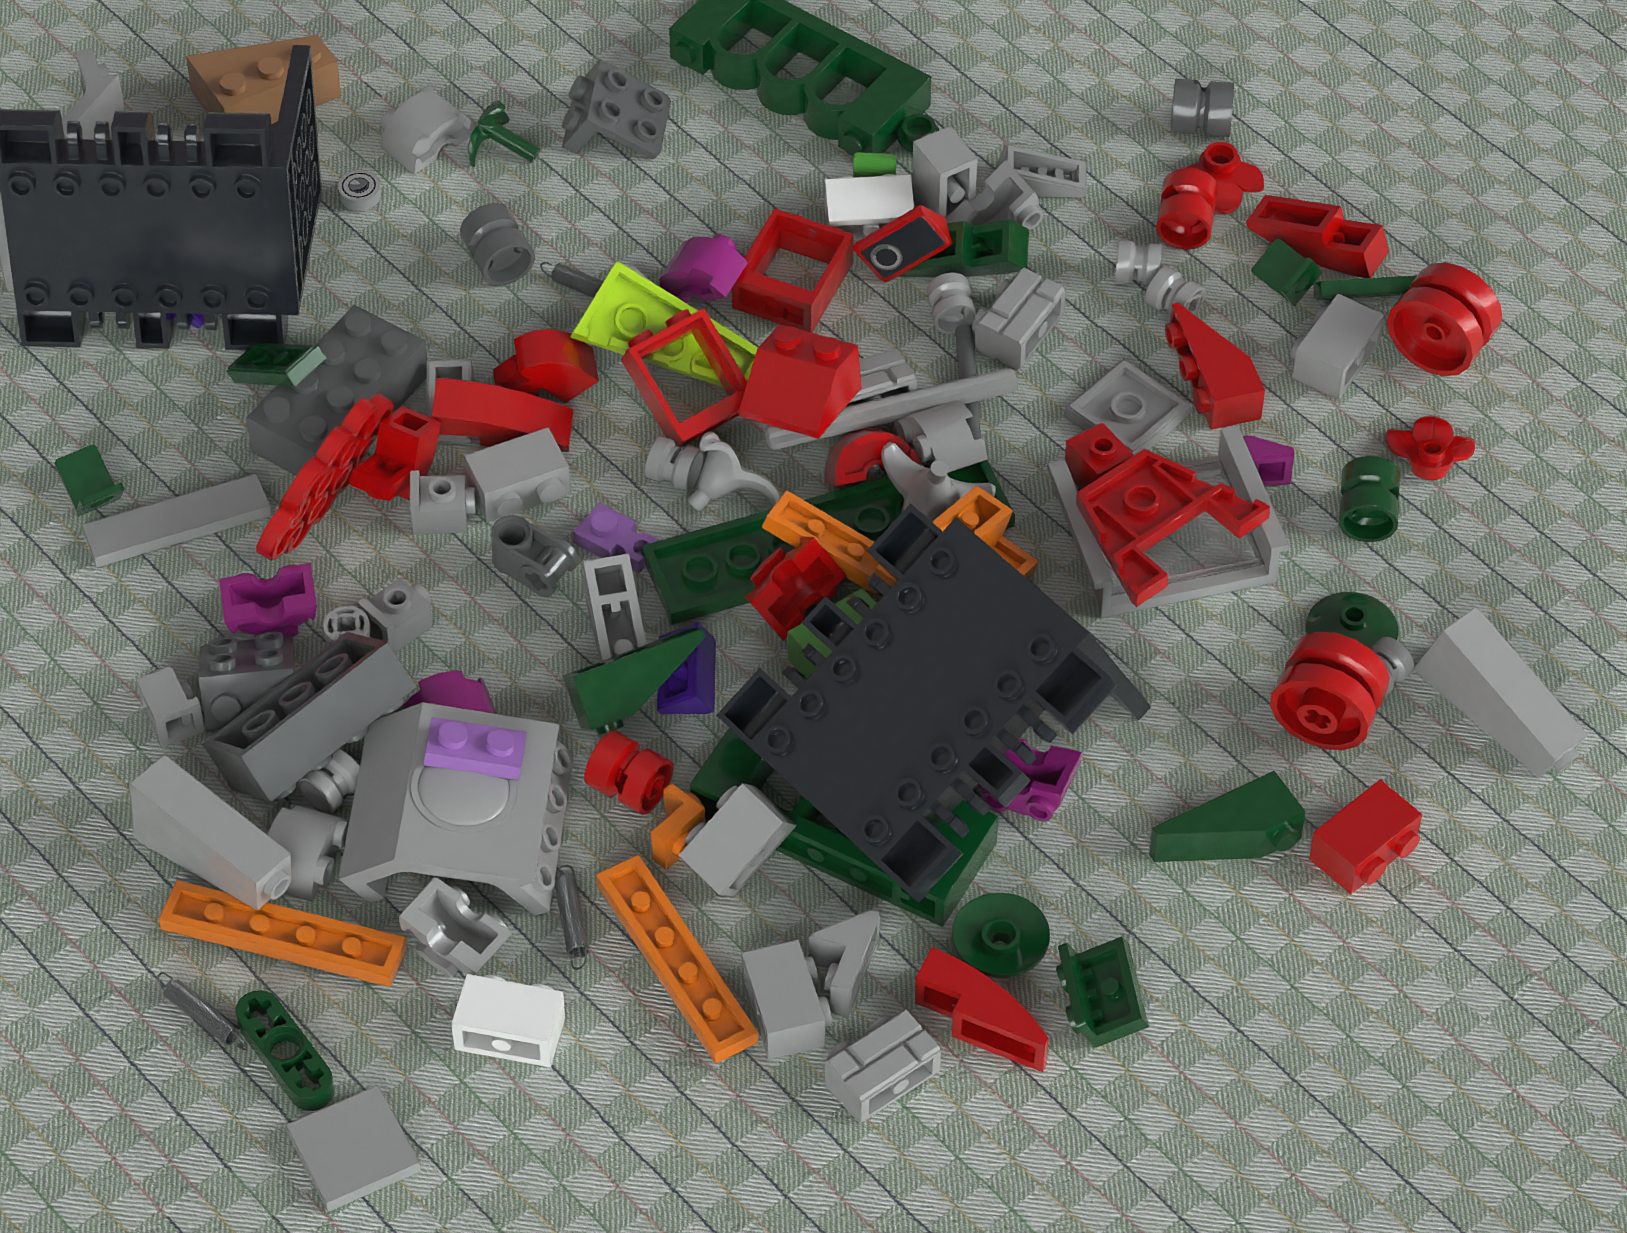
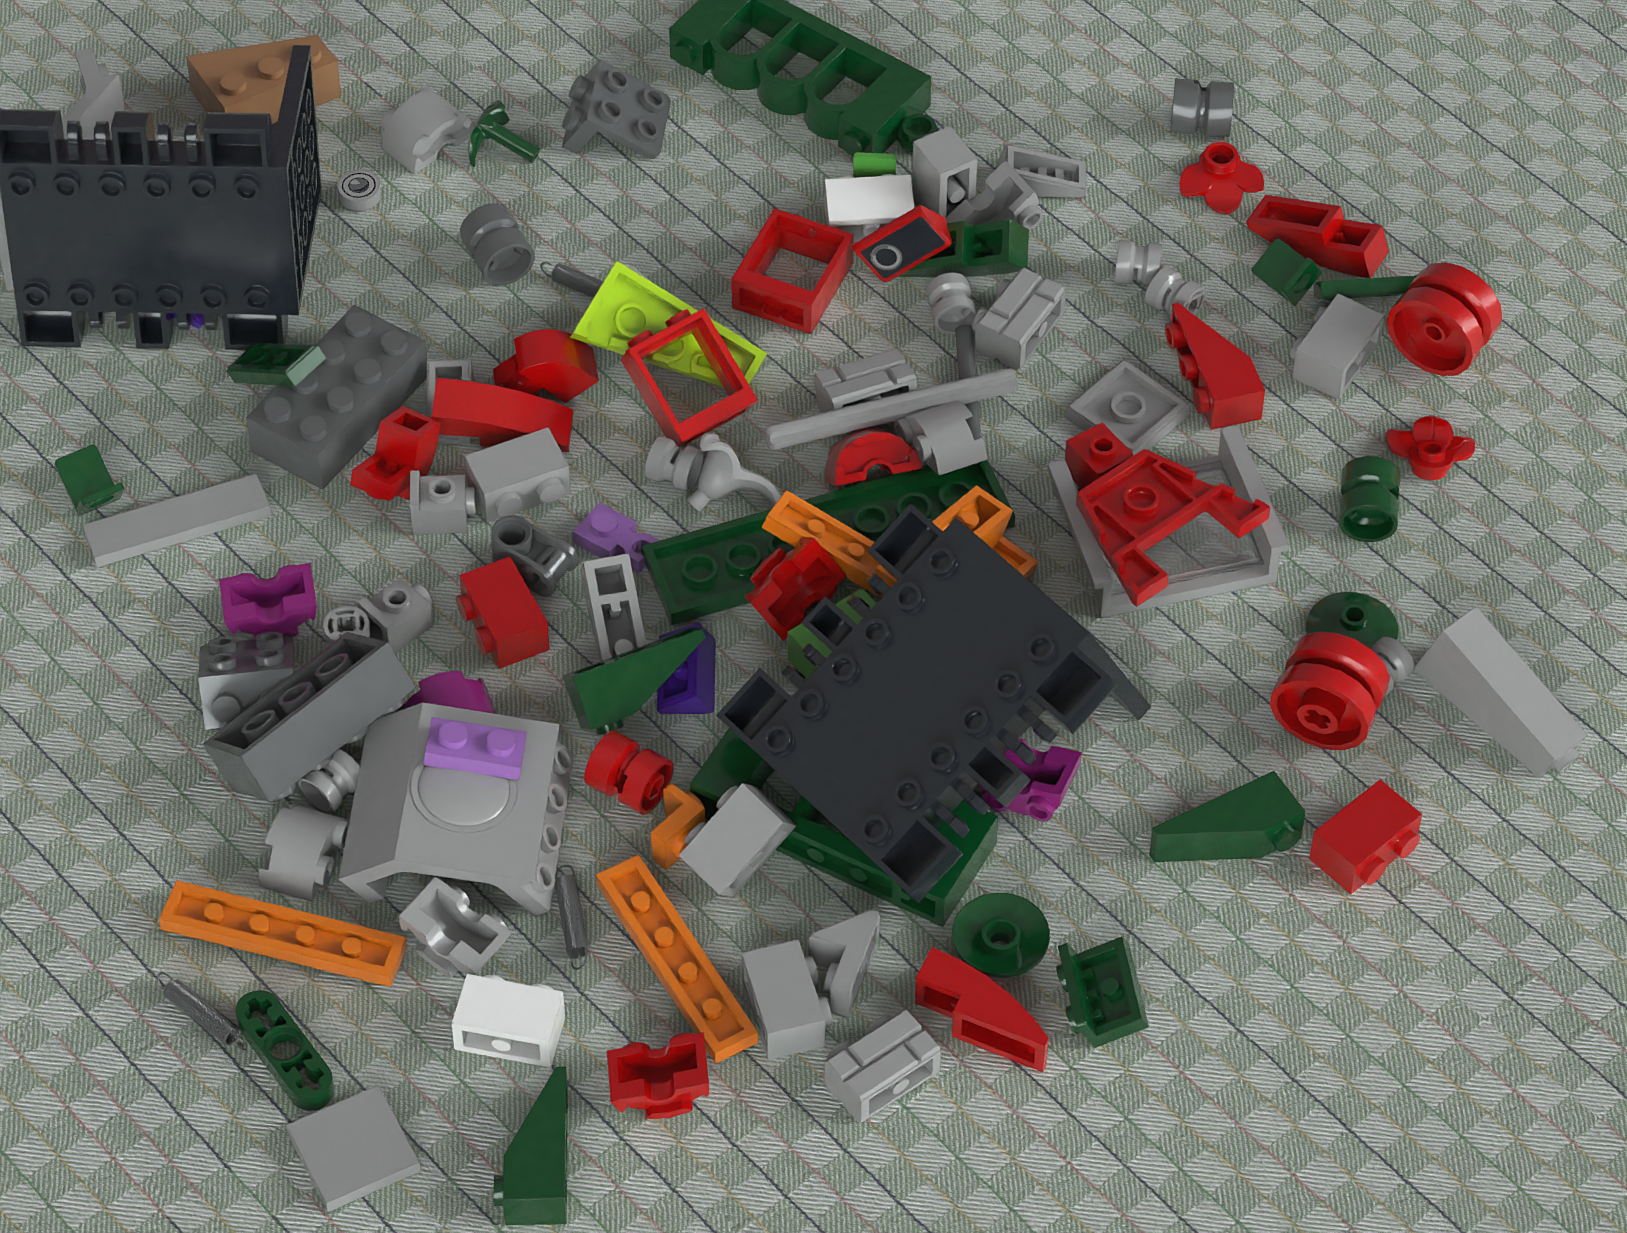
(169, 706): light grey brick -> none
(206, 835): light grey slope -> none
(323, 477): red plate -> none
(503, 613): none -> red brick
(536, 1161): none -> dark green slope
(659, 1079): none -> red cylinder
(703, 269): magenta cylinder -> none
(801, 381): red slope -> none
(925, 488): light grey piece -> none
(1187, 208): red wheel -> none
(1272, 460): magenta slope -> none

